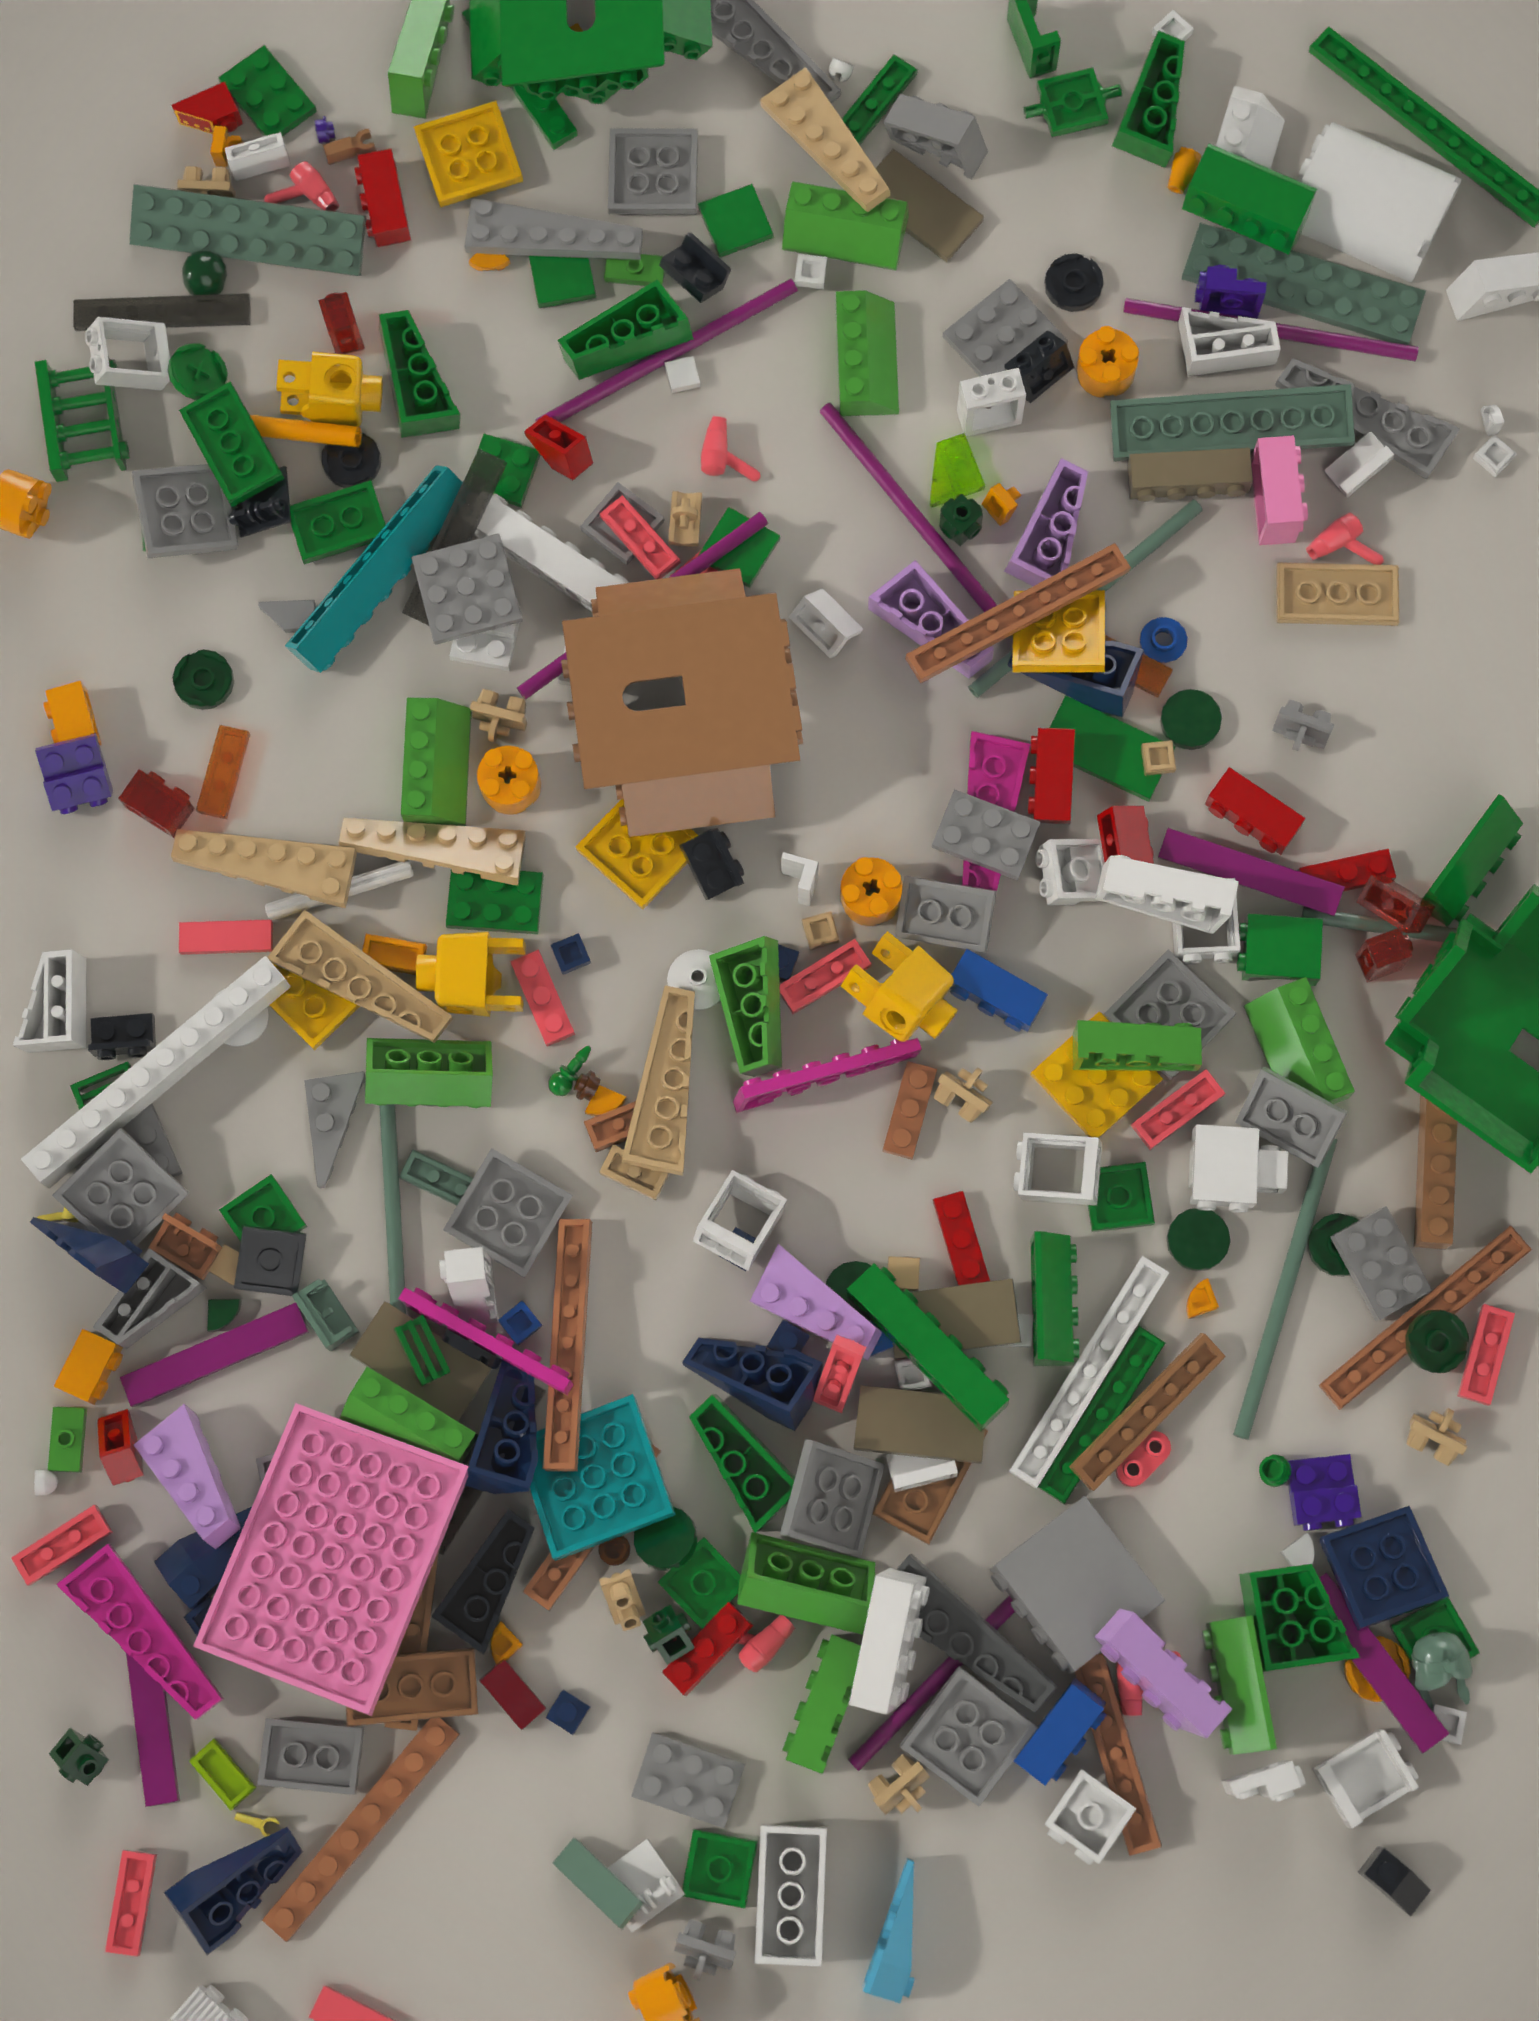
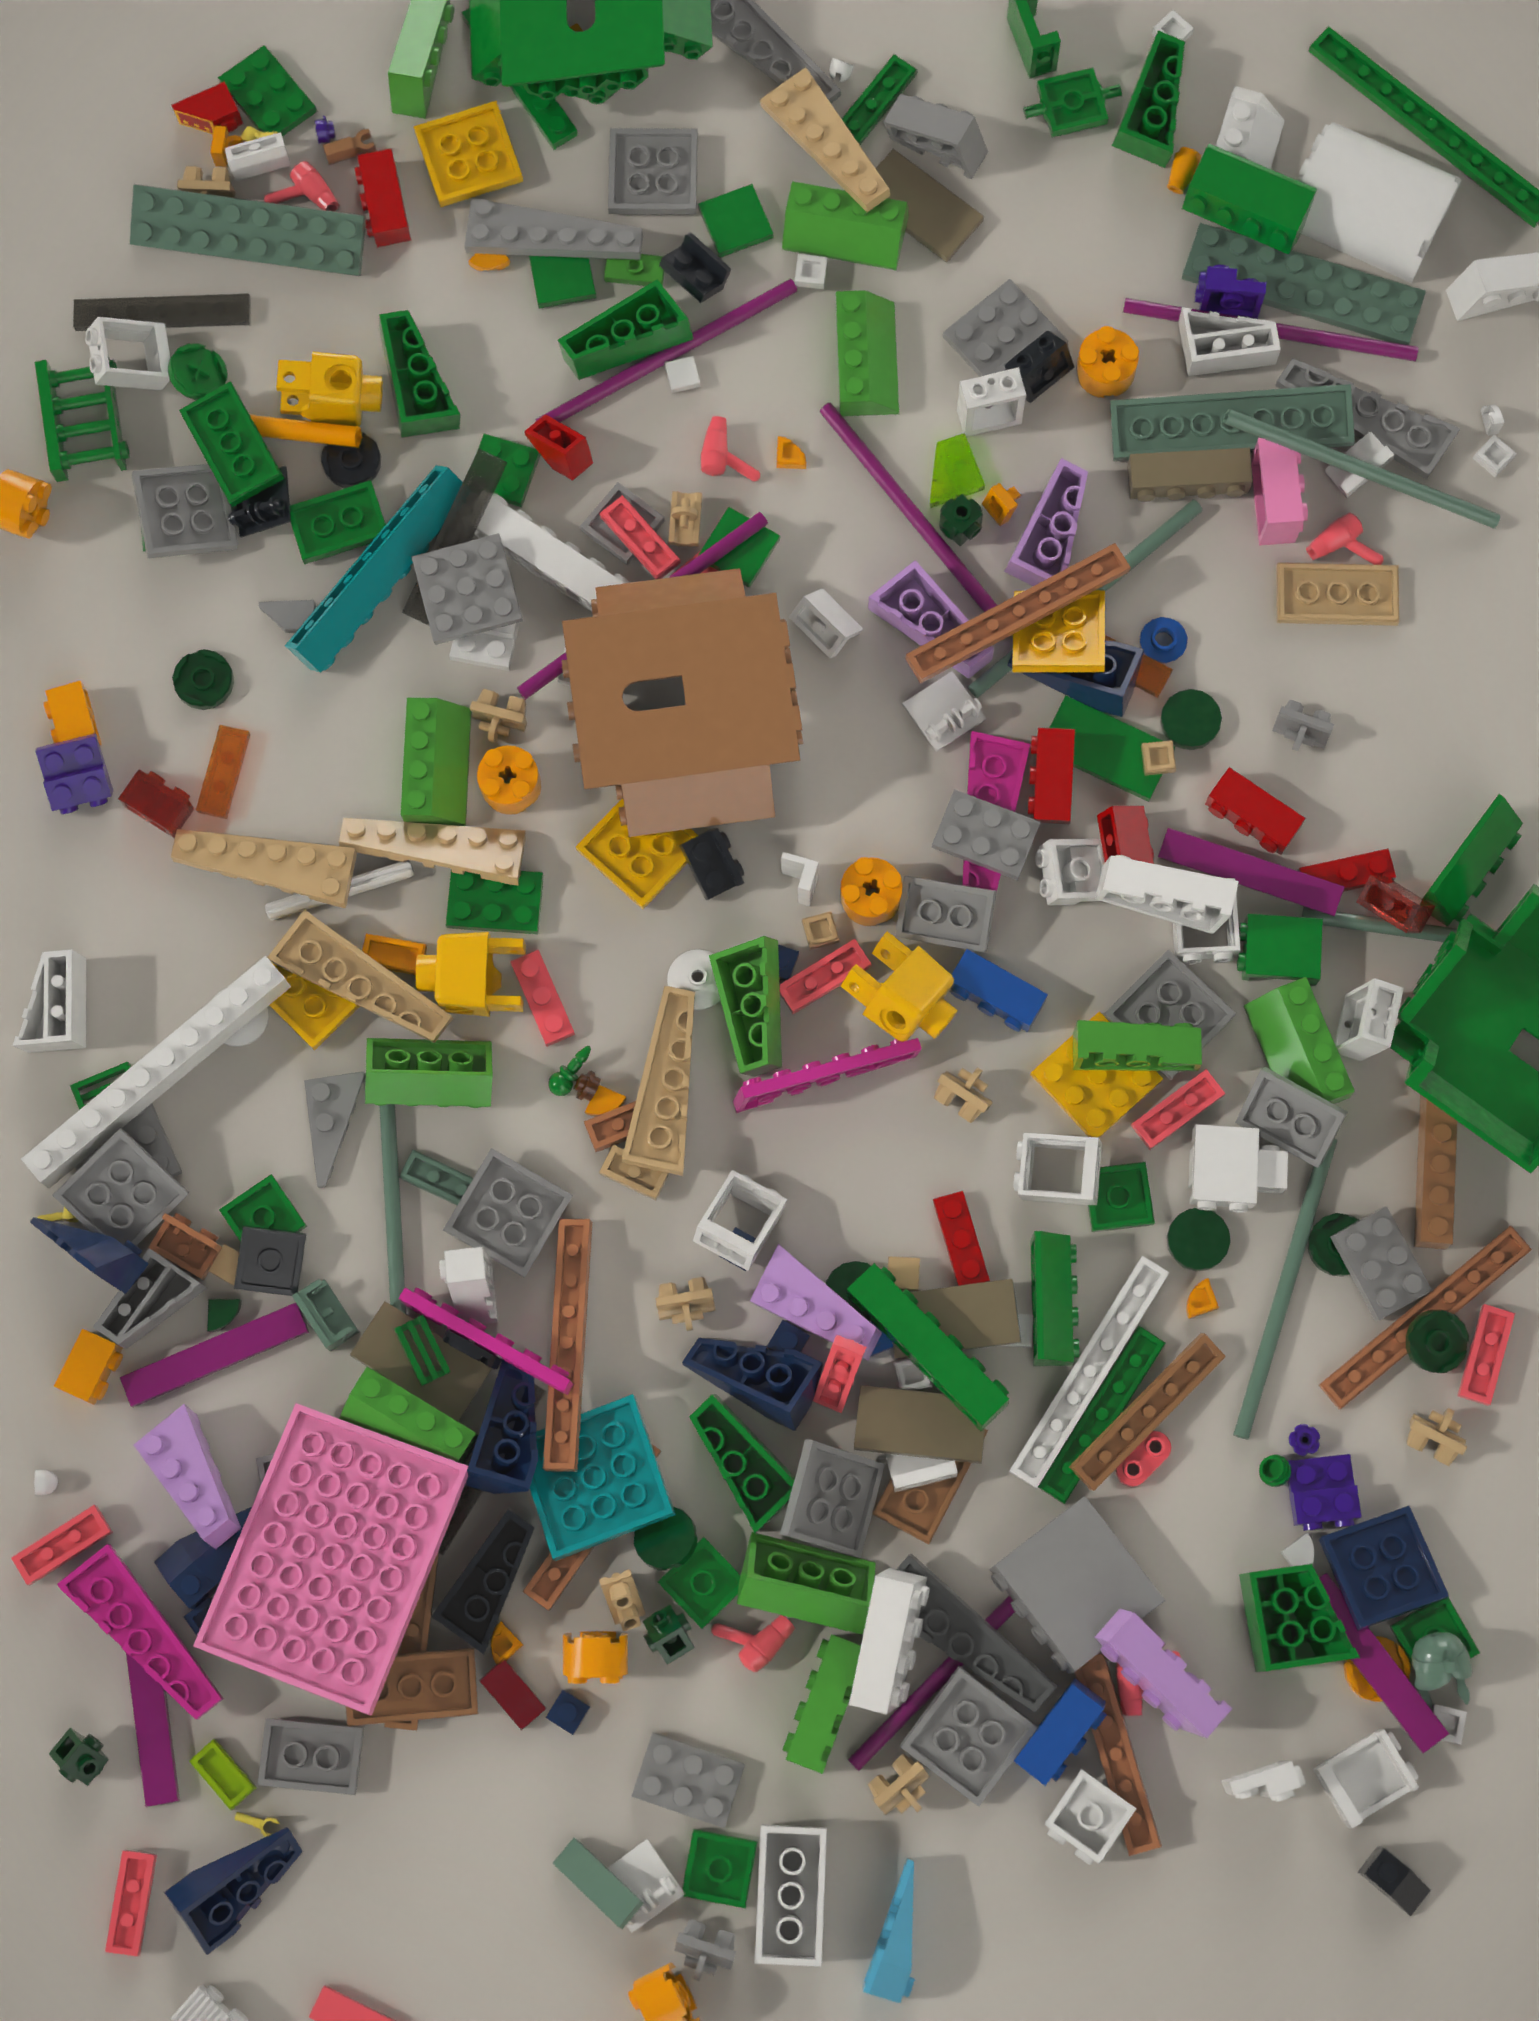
(67, 1439): bright green plate -> none
(117, 1447): red slope -> none
(122, 1035): black bracket -> none
(204, 273): dark green hair -> none
(225, 937): coral tile -> none
(251, 133): none -> light yellow hand
(341, 323): clear red brick -> none
(360, 1828): nougat plate -> none
(520, 1323): blue plate -> none
(570, 954): dark blue plate -> none
(595, 1656): none -> light orange brick
(615, 1551): reddish brown plate -> none
(685, 1306): none -> tan hips
(710, 1647): red plate -> none
(789, 455): none -> light orange tile
(909, 1110): nougat plate -> none
(944, 711): none -> white hinge
(1073, 282): black tile -> none
(1240, 1684): bright green slope -> none
(1311, 1434): none -> dark purple plate
(1361, 468): none -> sand green piece
(1371, 1017): none -> white window
(1384, 954): clear red brick -> none

